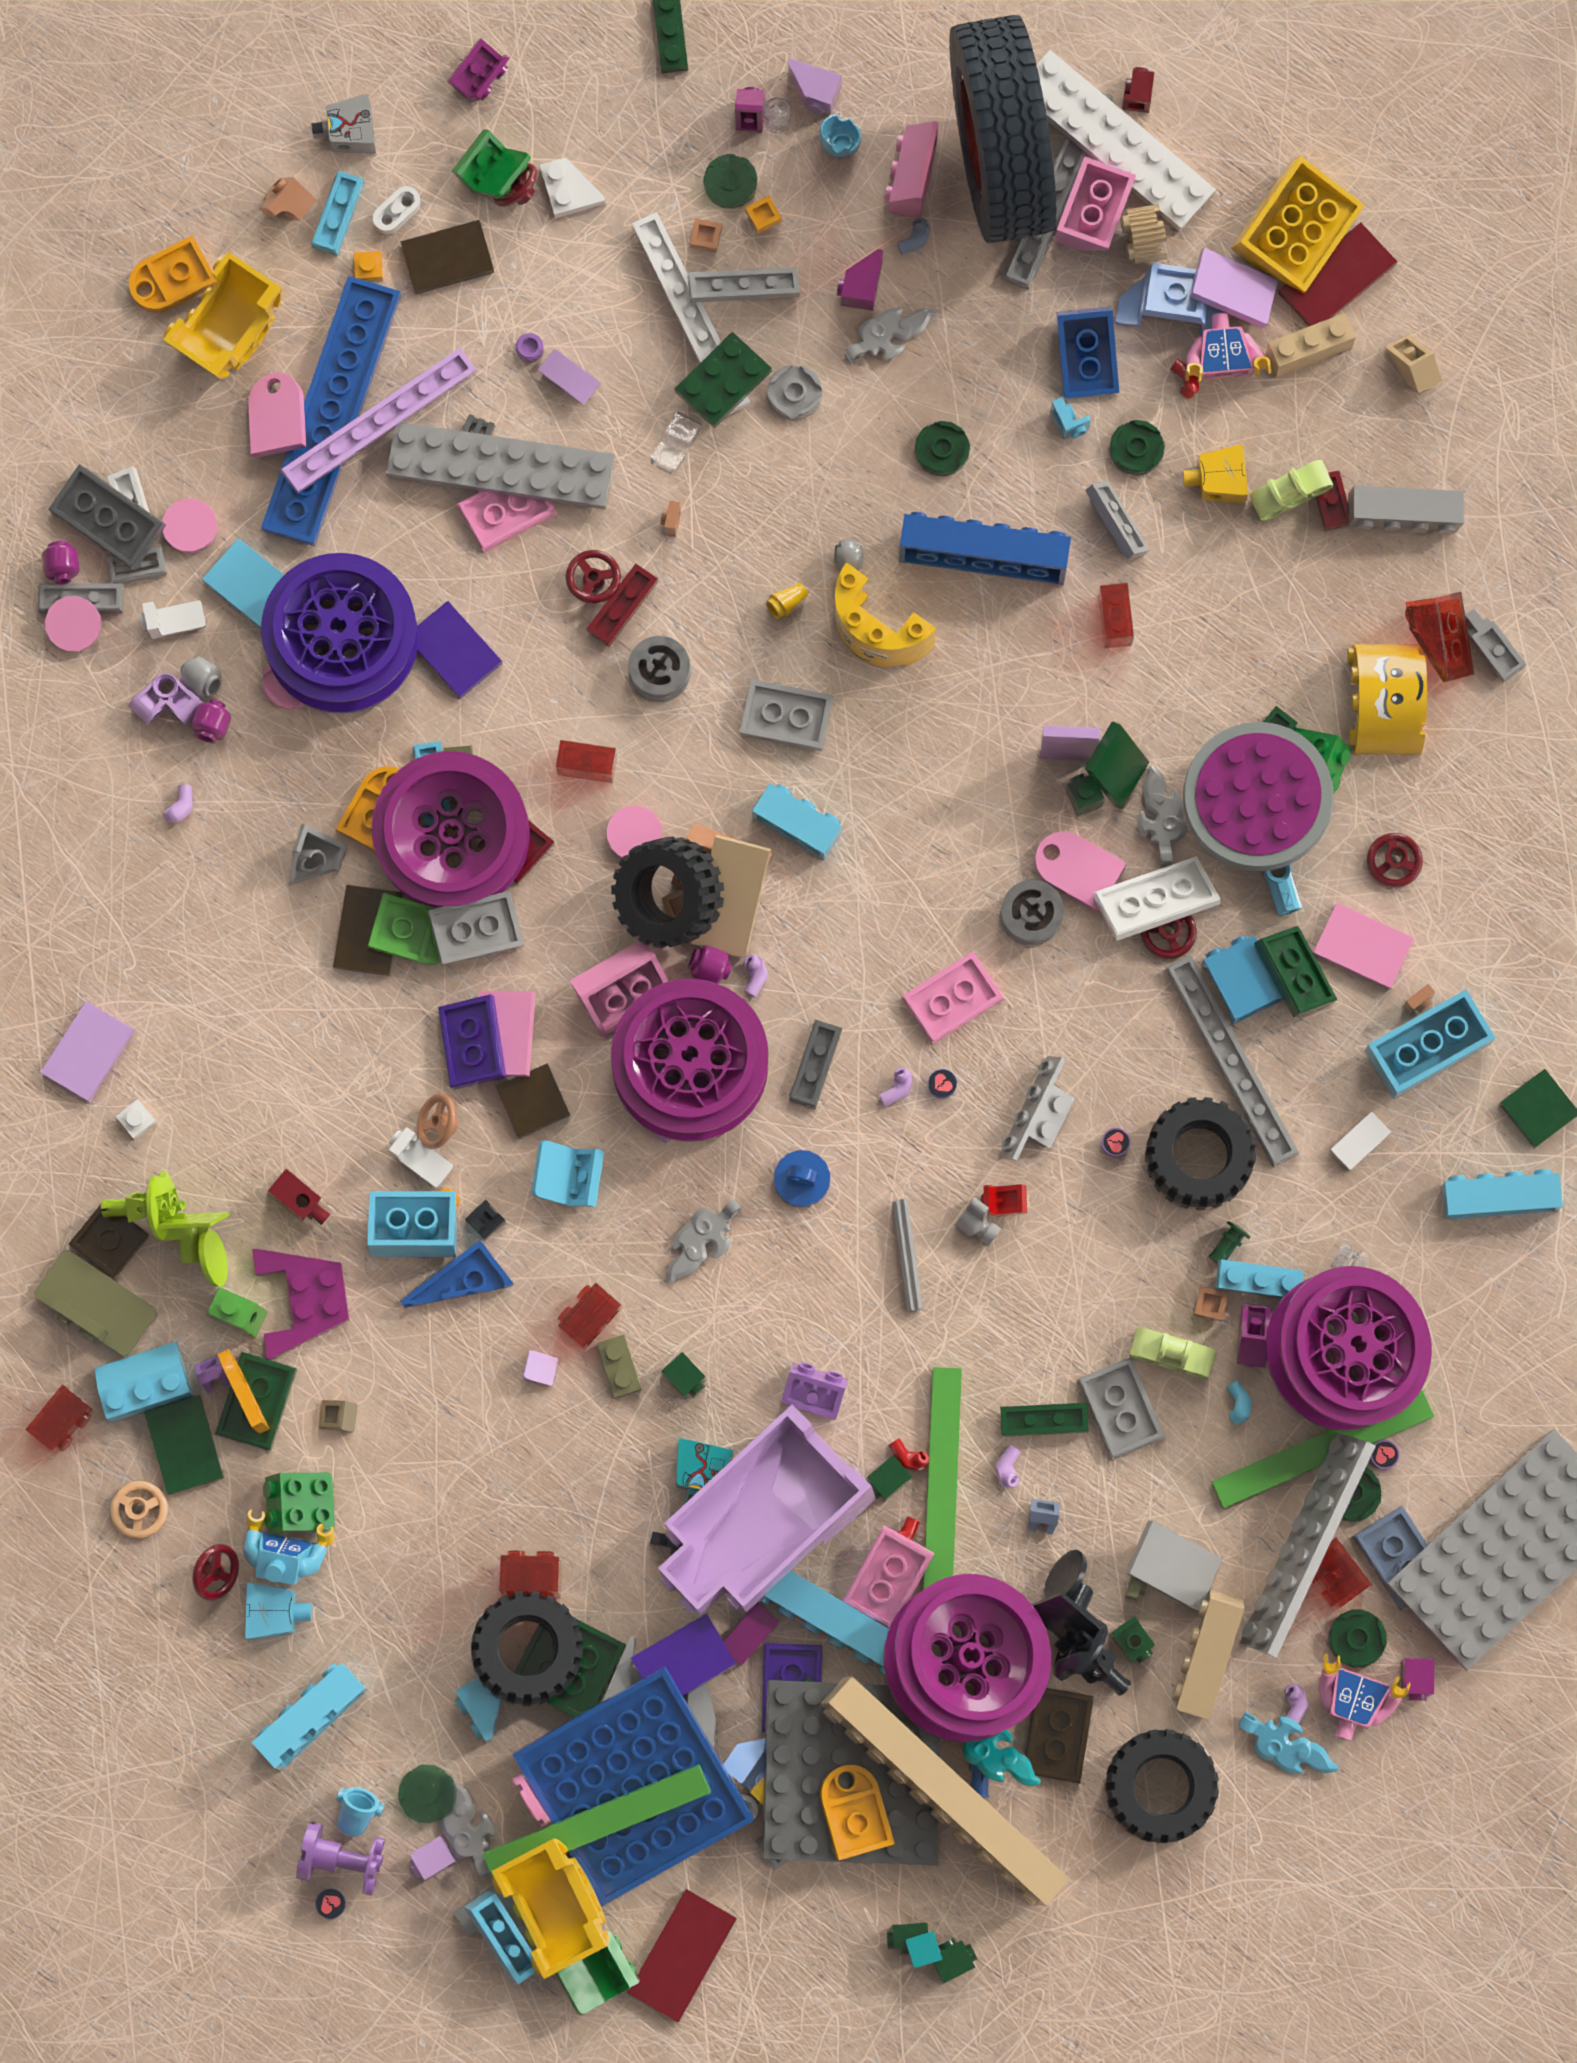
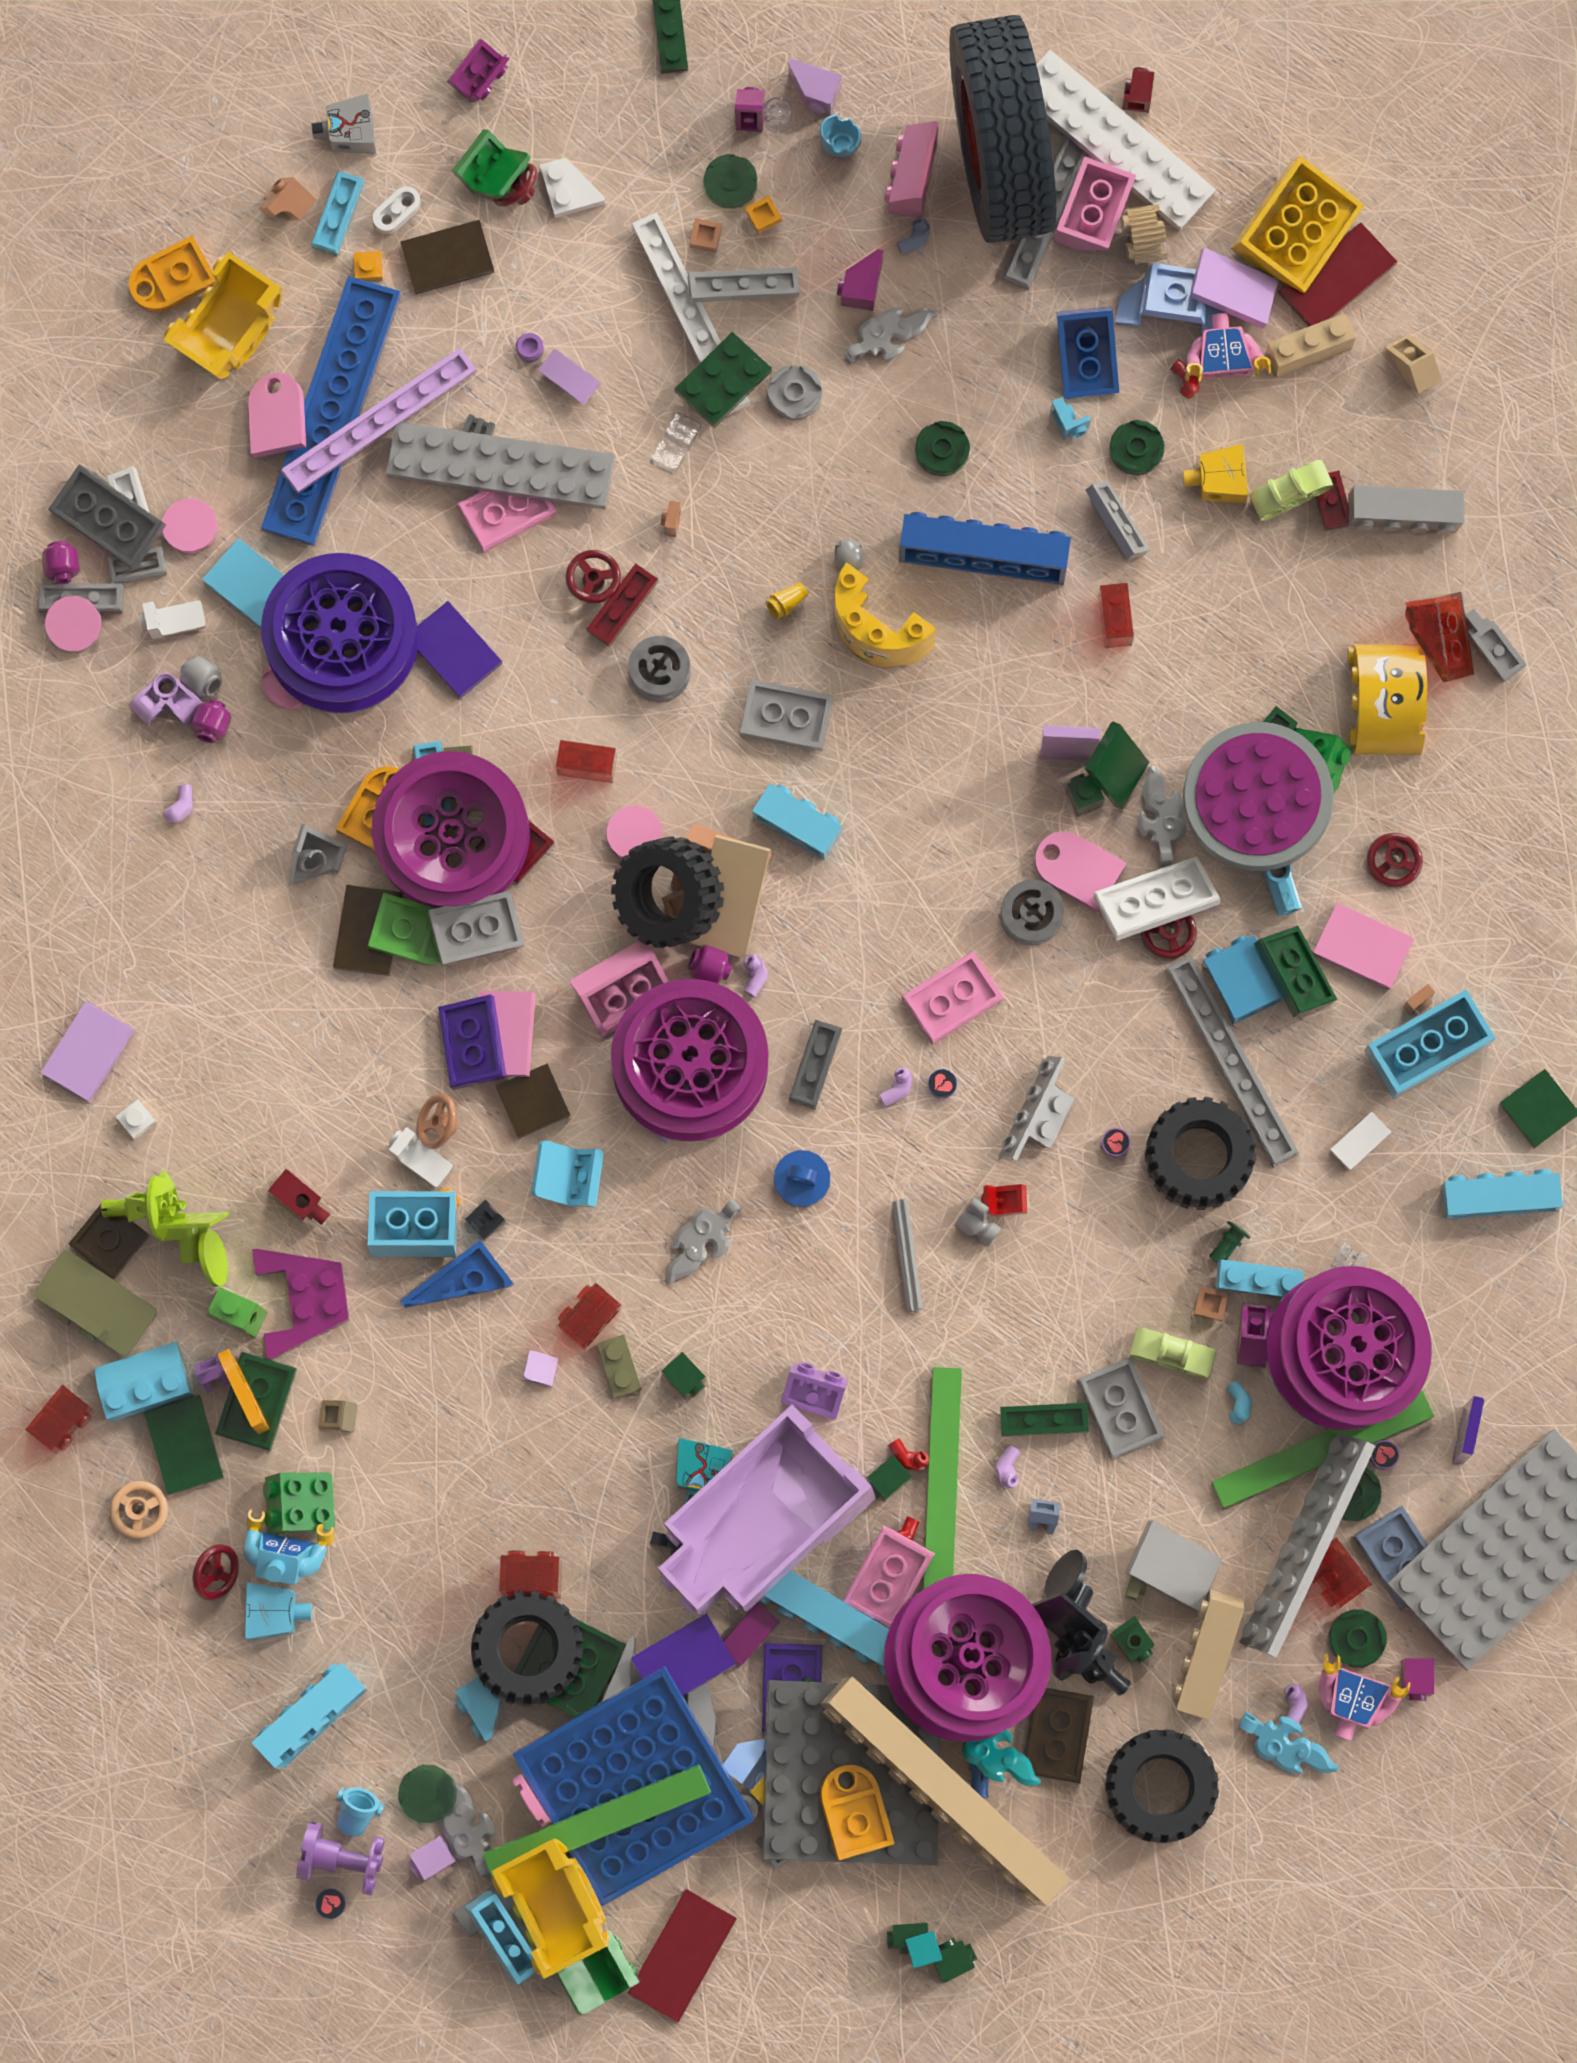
(1468, 1430): none -> dark purple tile

